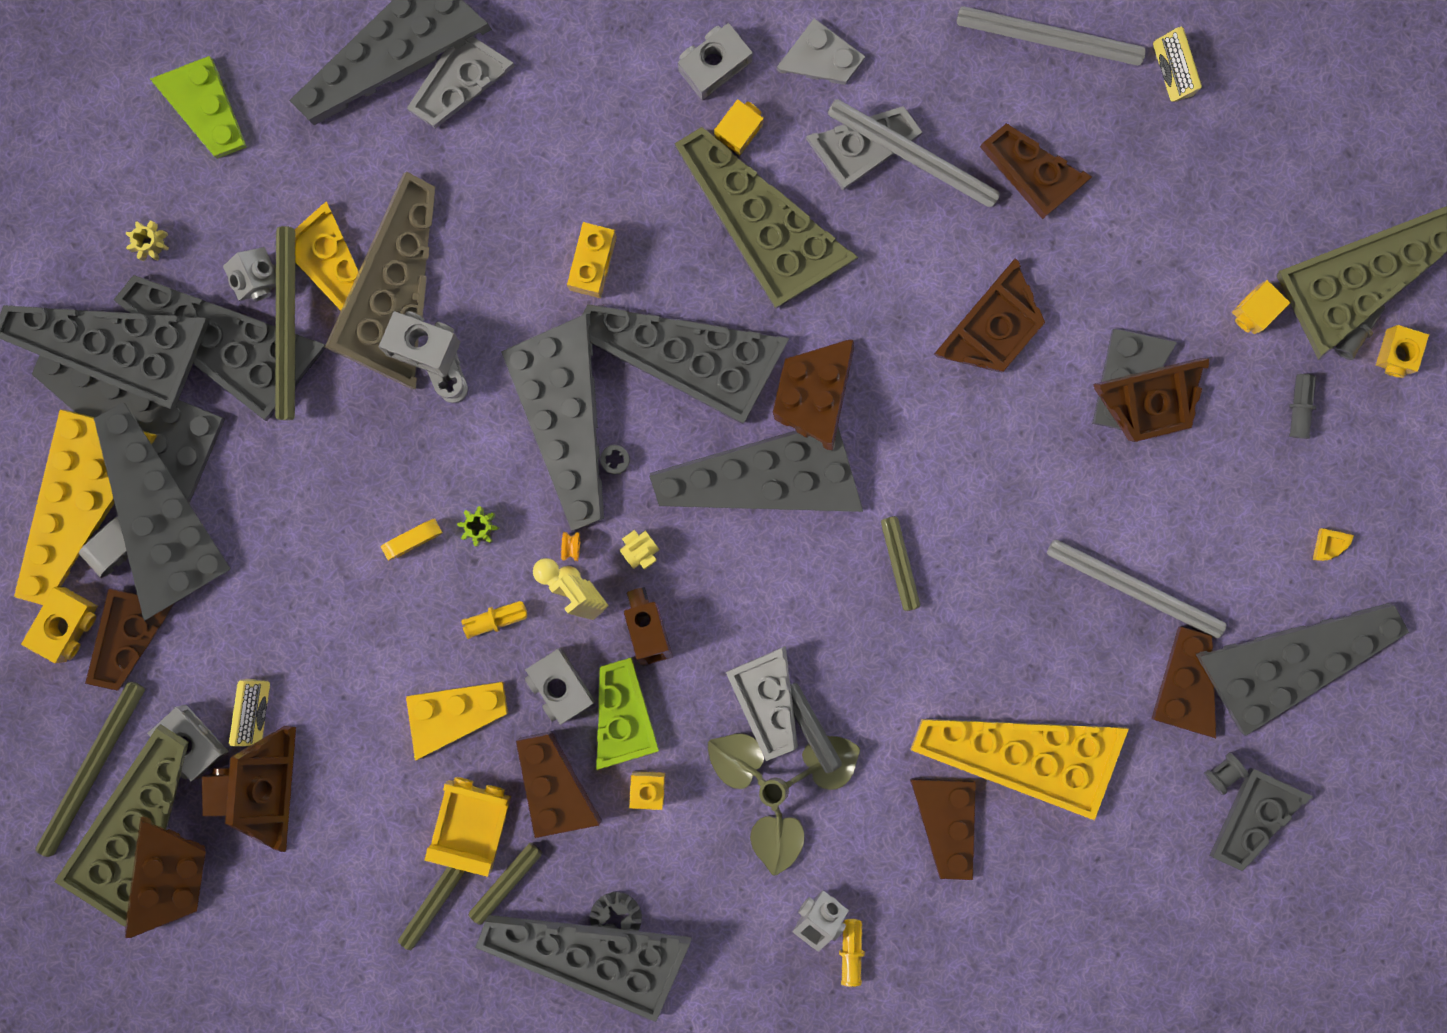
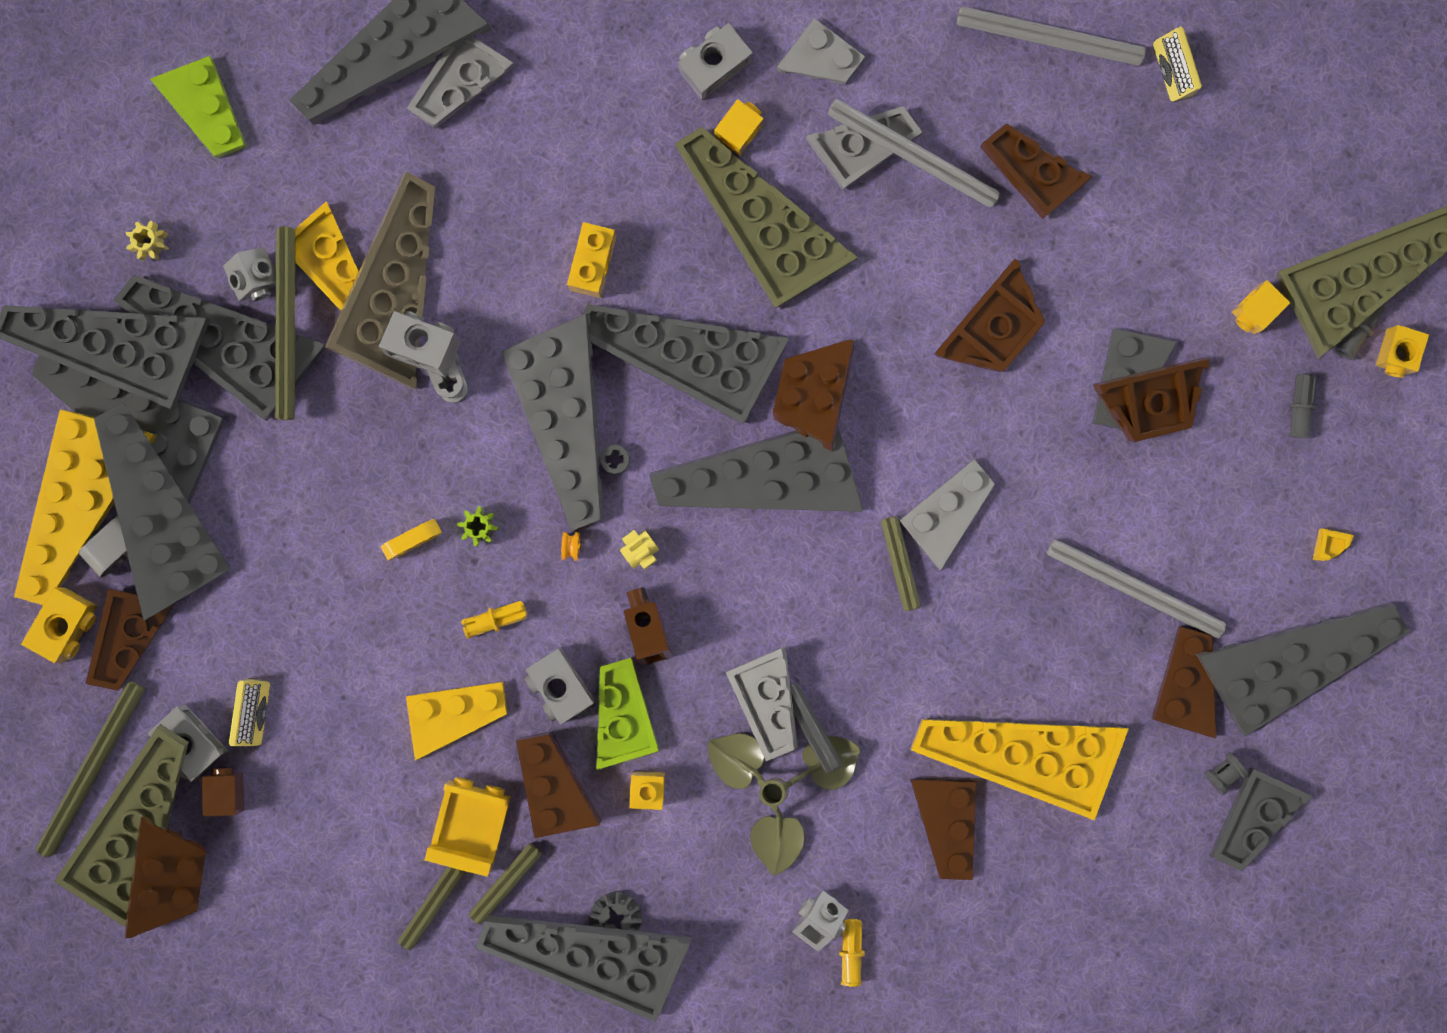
(262, 789): reddish brown wing -> none
(567, 581): light yellow gear -> none
(947, 512): none -> light grey wing

